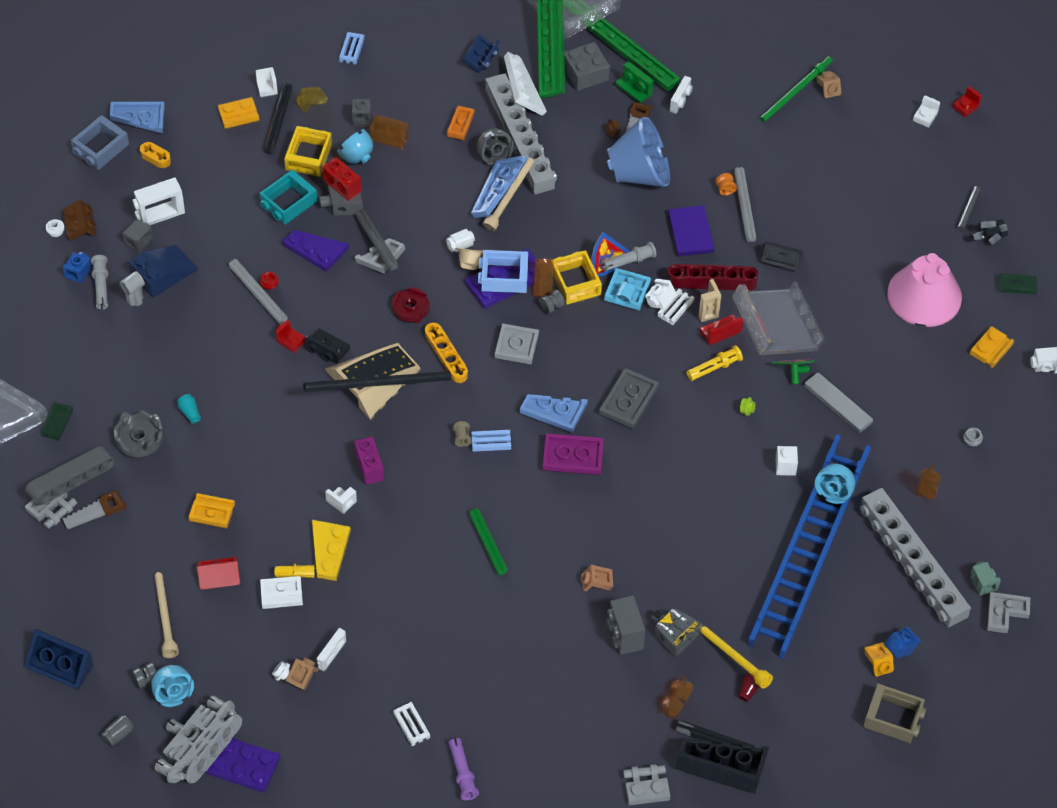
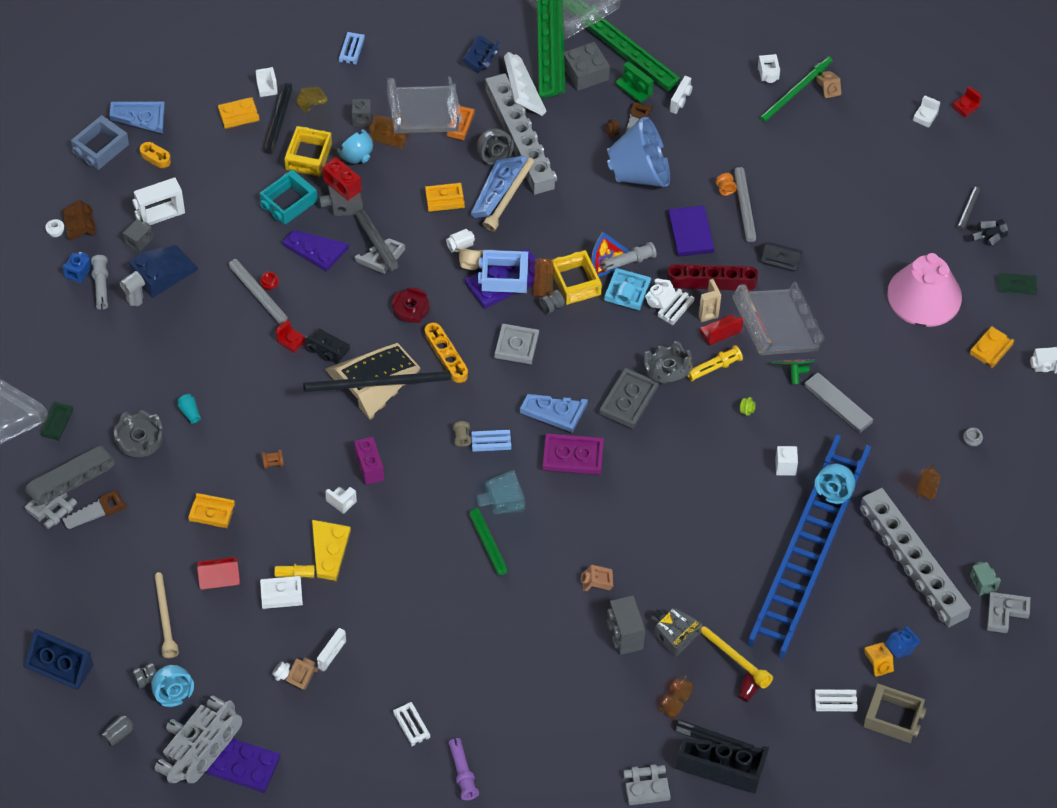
(272, 459): none -> dark orange bush
(424, 108): none -> clear panel
(444, 197): none -> light orange plate
(503, 494): none -> clear light blue torso
(675, 357): none -> dark grey plate
(769, 72): none -> white brick
(835, 697): none -> white tile

